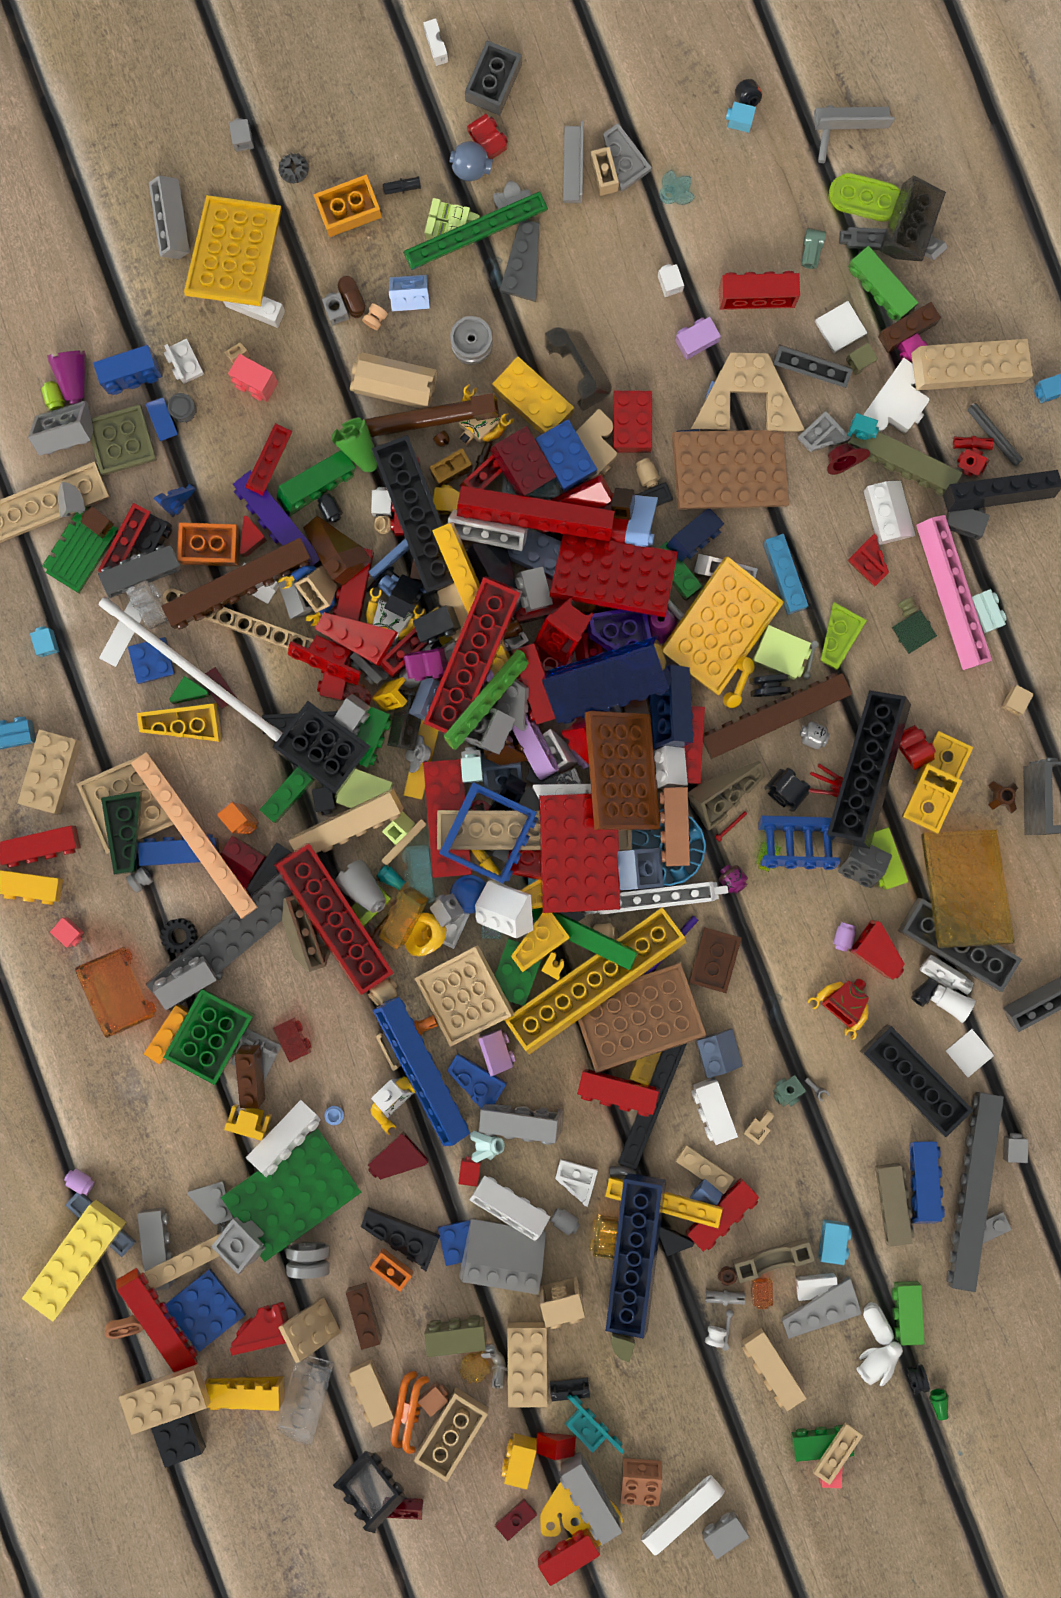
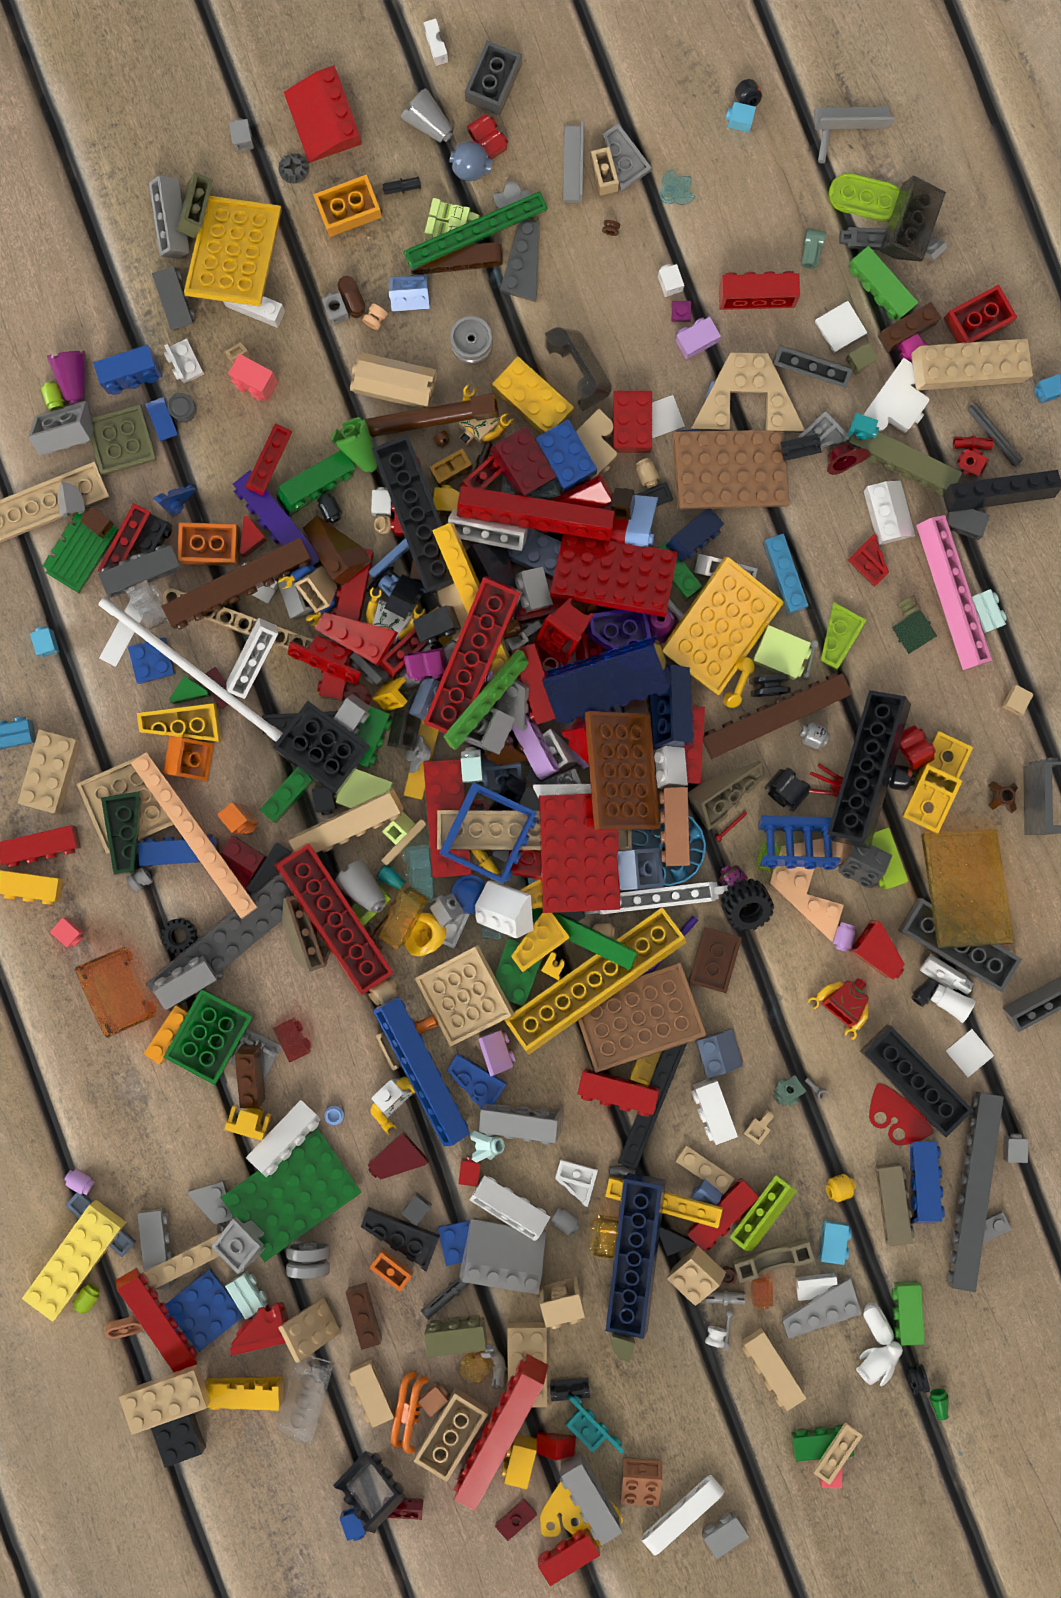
(86, 1298): none -> lime brick
(173, 298): none -> dark grey wedge
(188, 758): none -> orange slope
(194, 205): none -> olive brick
(246, 1294): none -> light aqua brick
(251, 658): none -> white brick
(322, 115): none -> red slope
(352, 1525): none -> blue brick
(416, 1209): none -> dark grey panel
(428, 117): none -> light grey cone
(444, 1297): none -> dark grey pin
(466, 258): none -> reddish brown beam
(500, 1431): none -> brick
(532, 628): none -> flat silver plate
(611, 227): none -> reddish brown bush
(665, 416): none -> white sticker
(681, 311): none -> magenta plate
(696, 1275): none -> tan brick
(752, 915): none -> black tyre
(763, 1214): none -> lime brick
(794, 885): none -> light nougat wing
(801, 447): none -> black hinge
(840, 1188): none -> yellow head
(894, 1105): none -> red piece
(901, 778): none -> black head
(980, 316): none -> red brick

